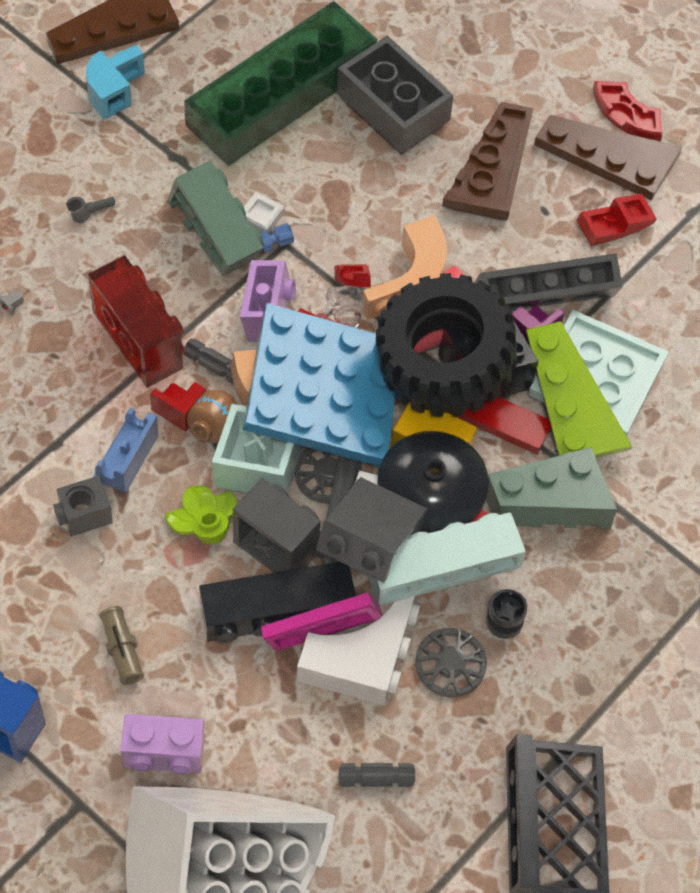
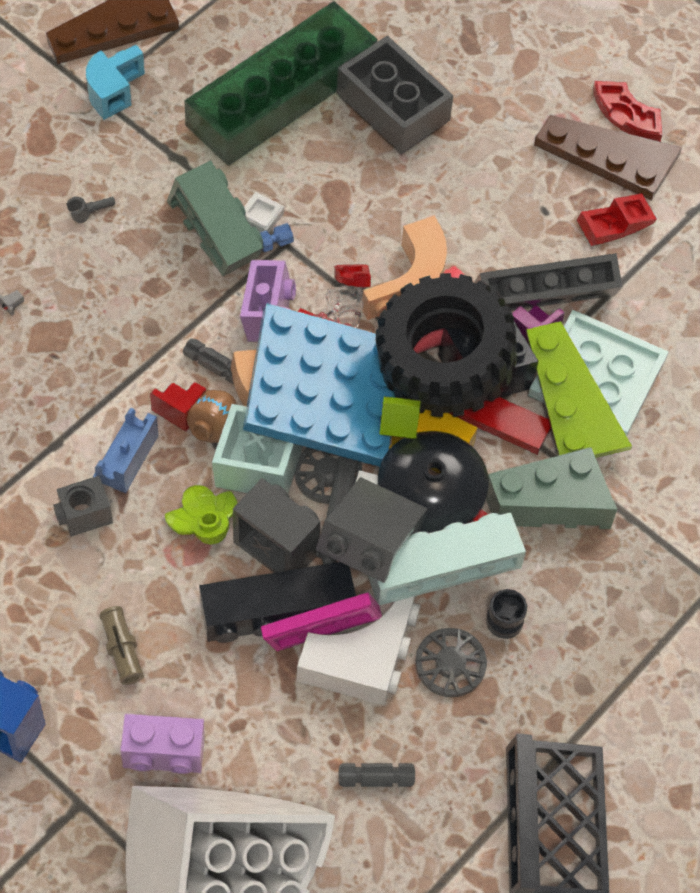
(137, 320): clear red brick -> none
(399, 417): none -> lime tile
(492, 170): reddish brown wing -> none

